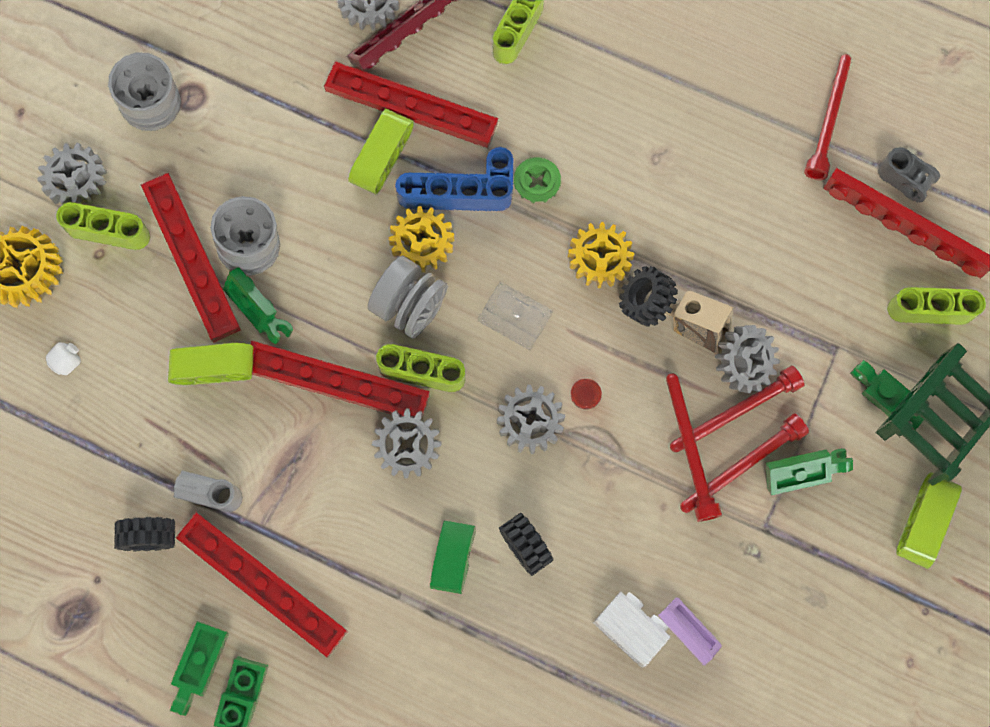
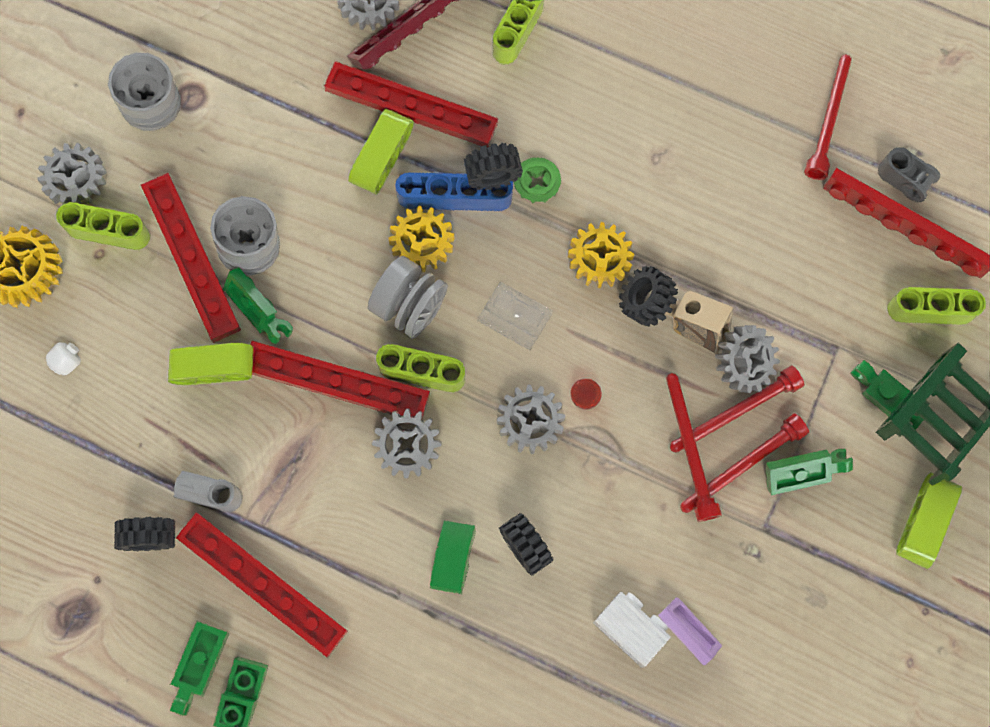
(493, 166): none -> black tyre

